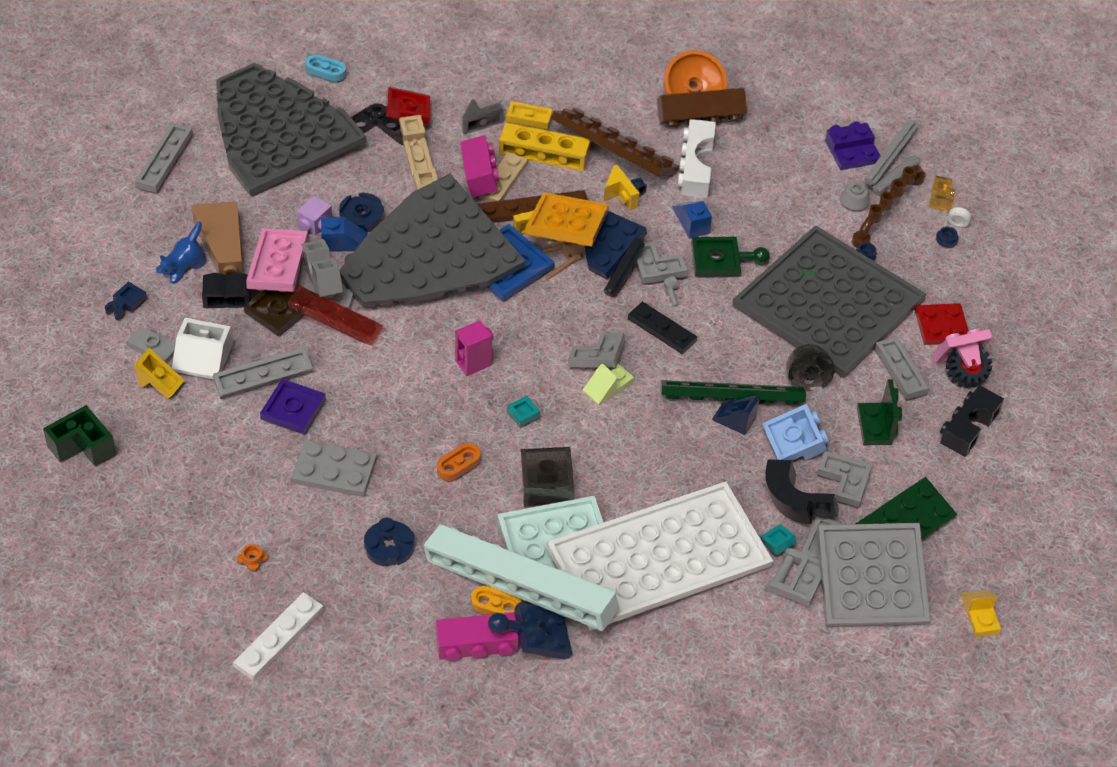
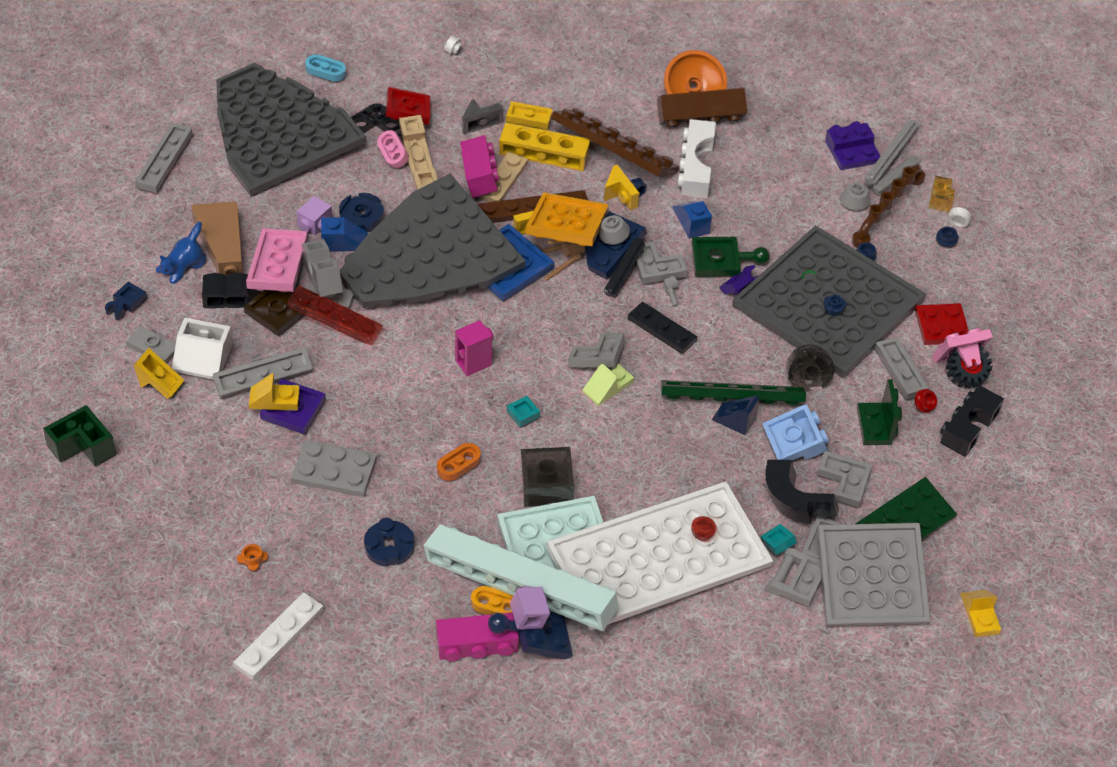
(273, 397): none -> yellow slope
(392, 149): none -> bright pink plate
(453, 45): none -> white plate
(529, 607): none -> lavender brick
(614, 230): none -> light grey cone
(703, 528): none -> clear red plate
(738, 282): none -> dark purple plate
(834, 305): none -> dark blue plate
(925, 400): none -> red plate

